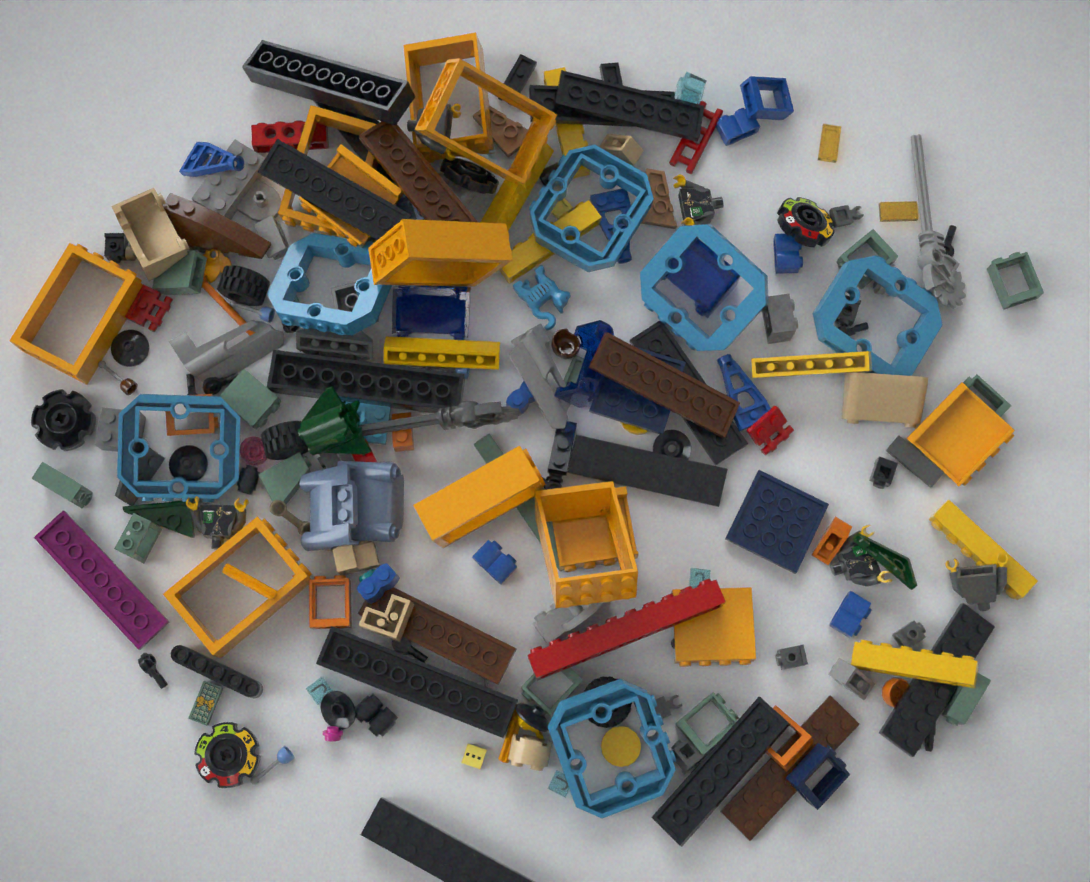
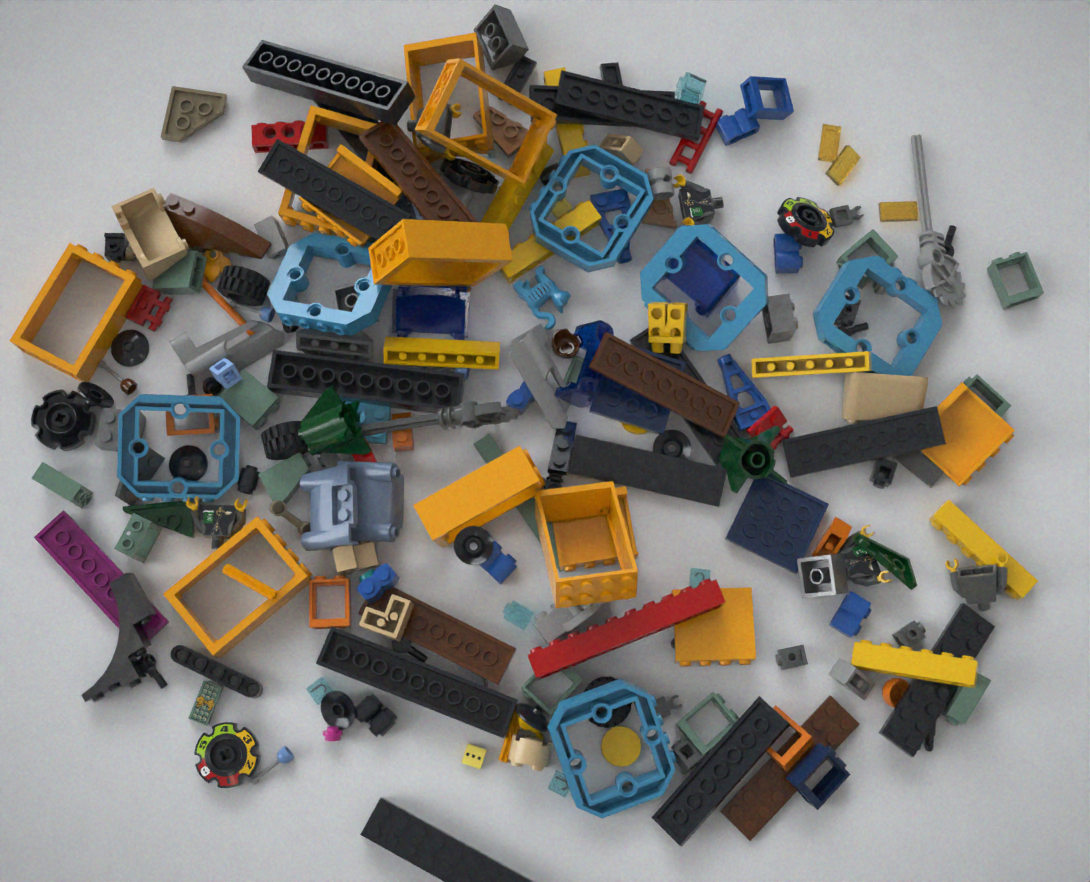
(95, 395): none -> black dish
(132, 642): none -> black arch
(190, 111): none -> dark tan plate
(193, 164): blue plate -> none
(225, 373): none -> light blue brick
(239, 190): light grey brick -> none
(253, 451): clear pink wheel -> none
(475, 535): none -> black dish
(500, 38): none -> dark grey slope
(517, 615): none -> clear light blue bracket
(660, 182): none -> light grey wheel
(667, 325): none -> yellow hips
(749, 458): none -> dark green brick
(822, 575): none -> flat silver brick
(843, 165): none -> clear yellow tile
(863, 442): none -> black plate

